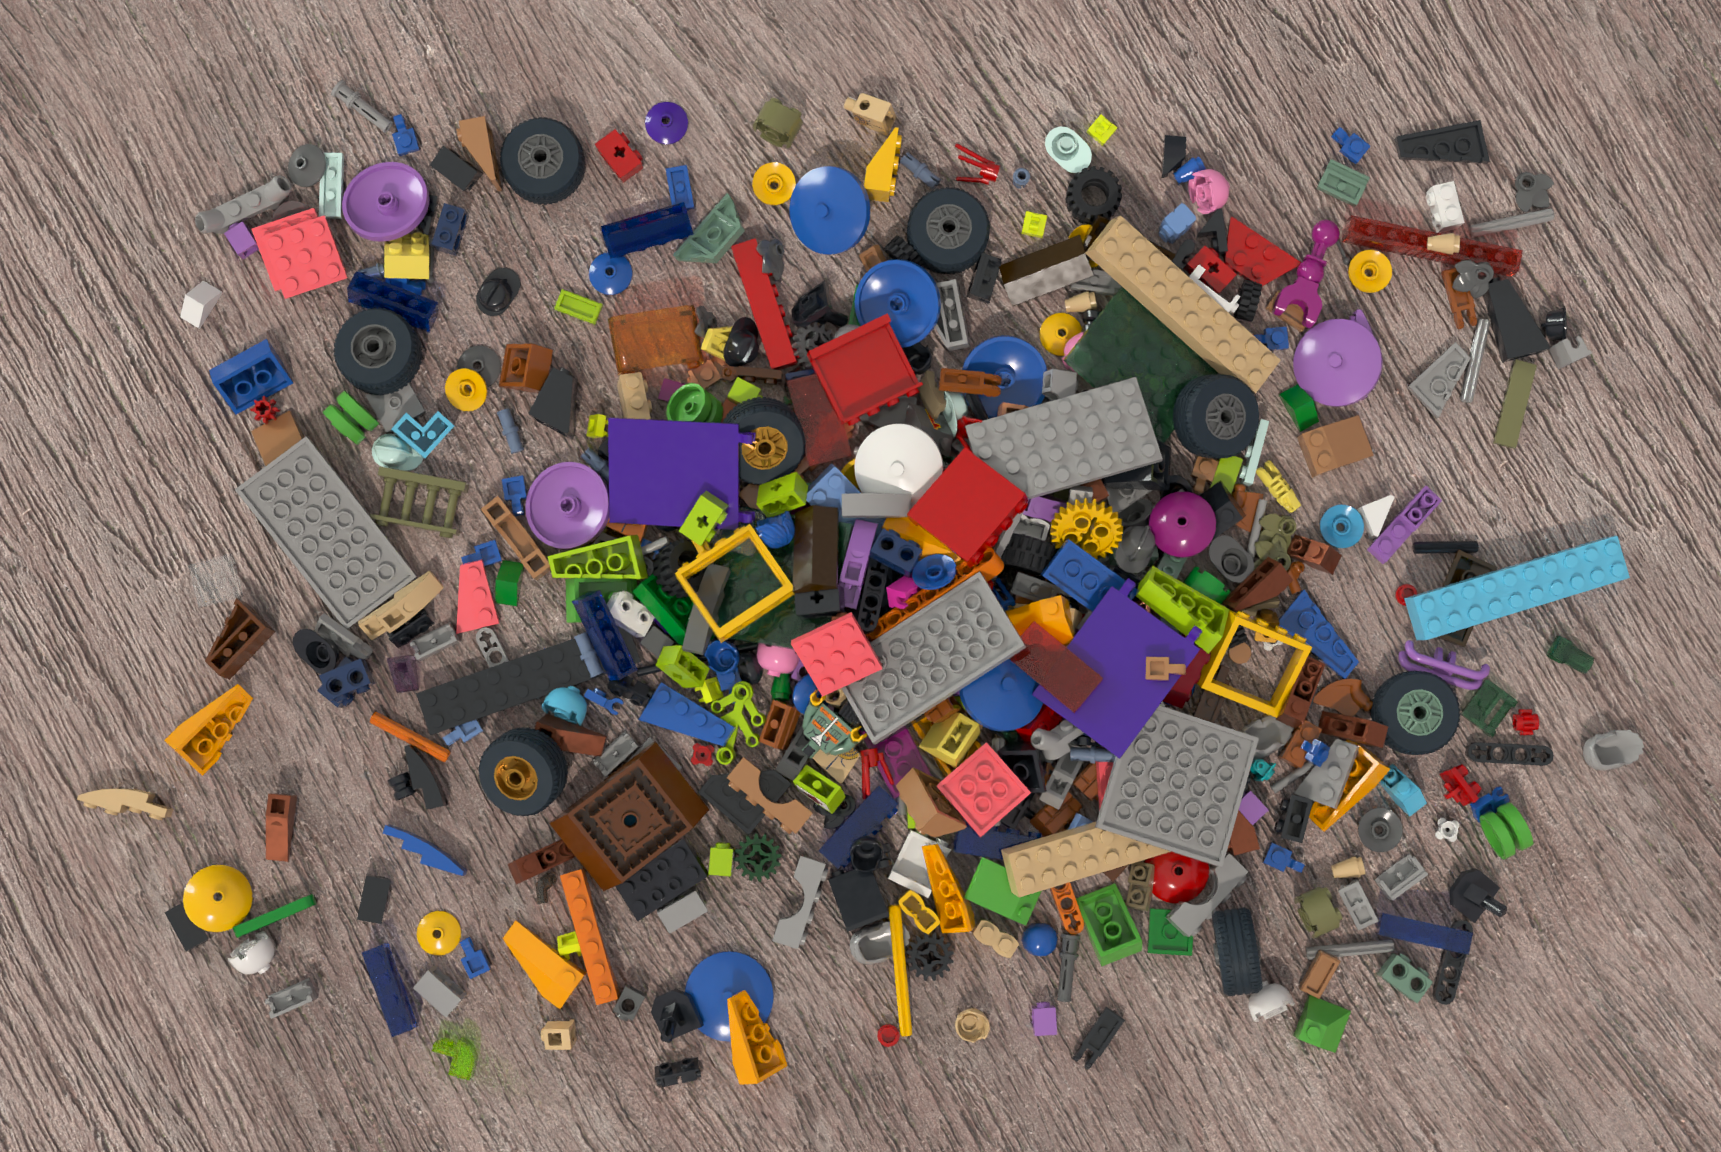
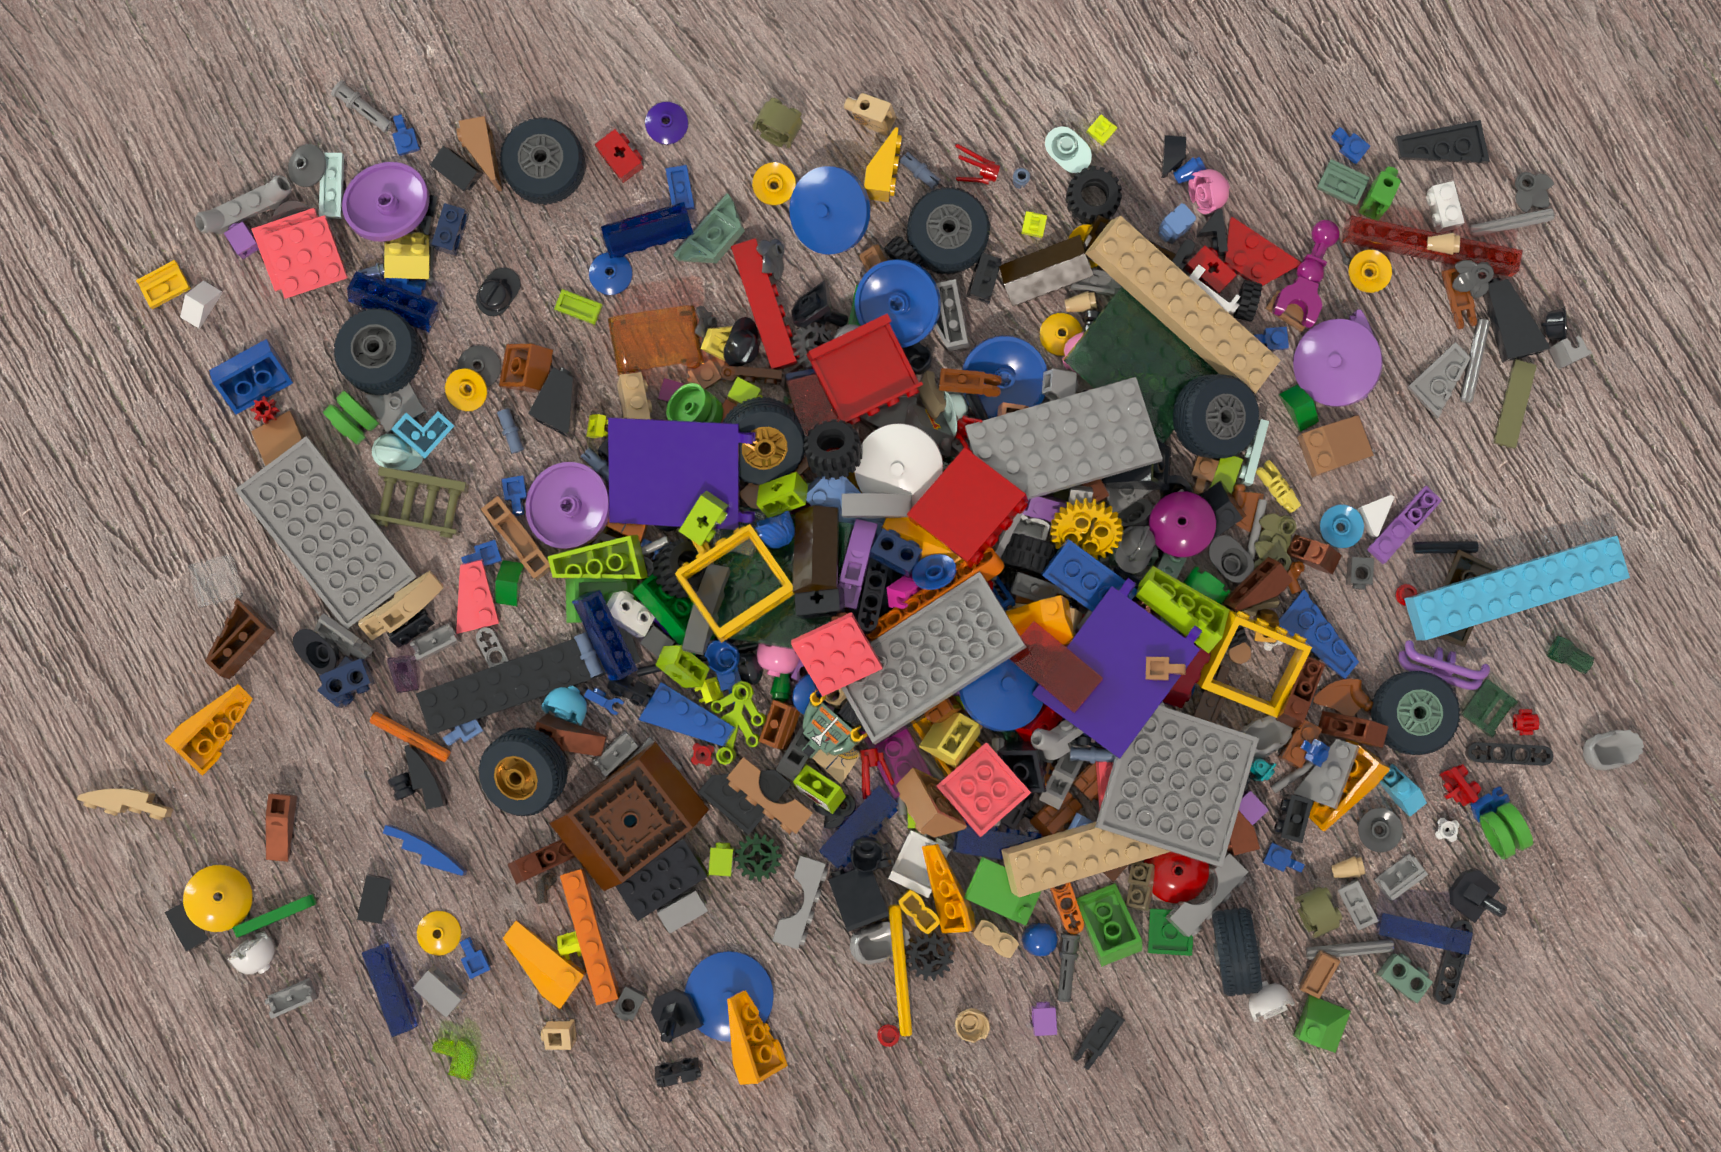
(163, 284): none -> yellow plate
(837, 462): none -> black tyre
(1366, 565): none -> dark grey brick
(1380, 194): none -> bright green torso

